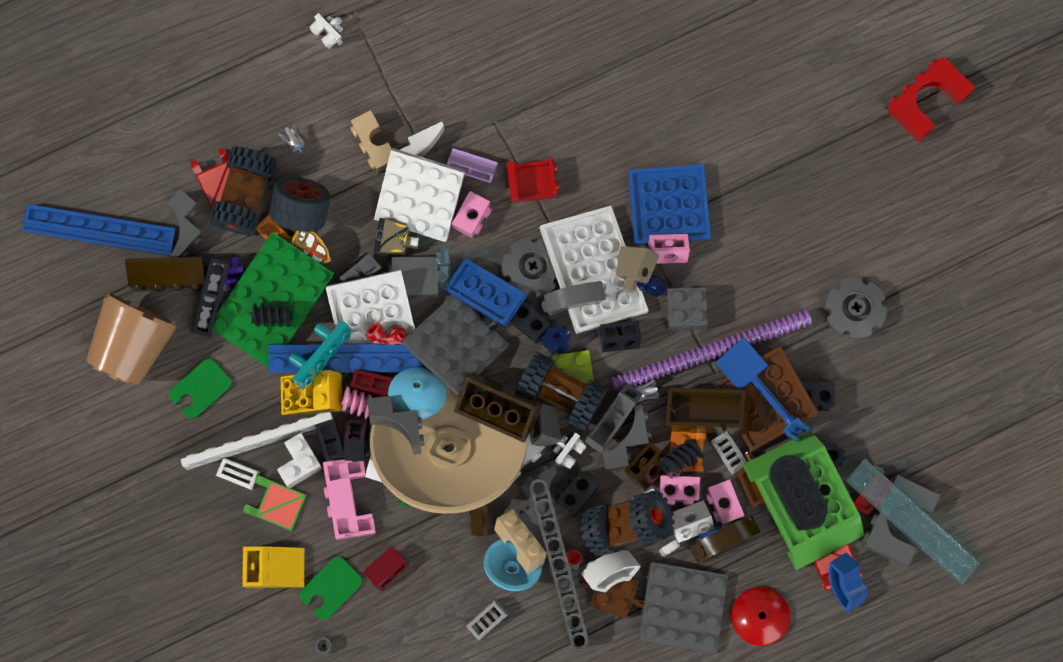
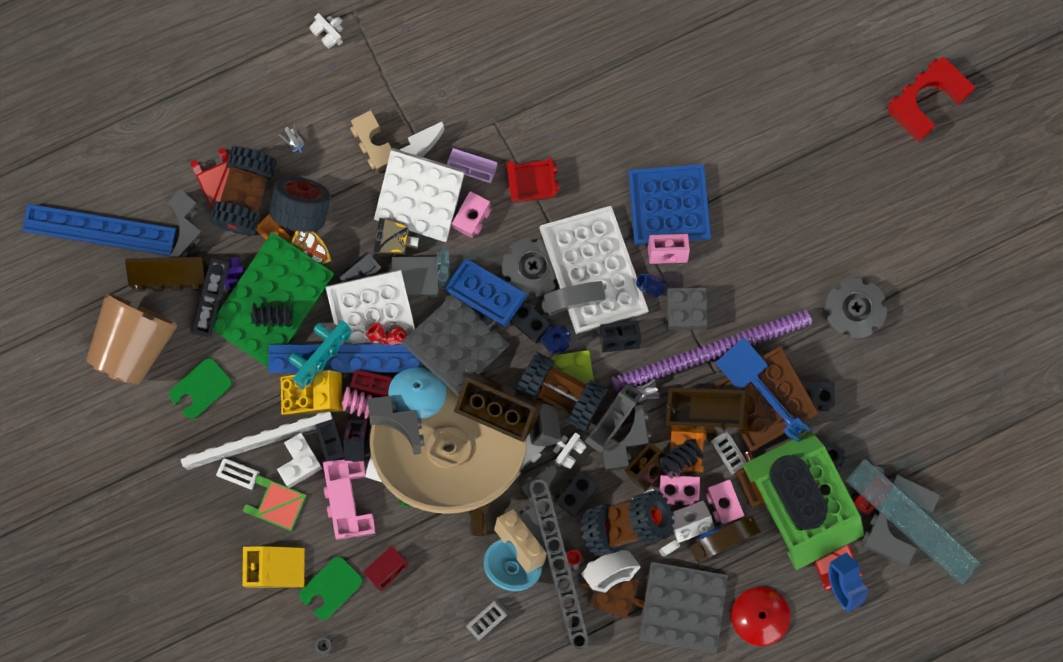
(635, 266): dark tan torso -> none

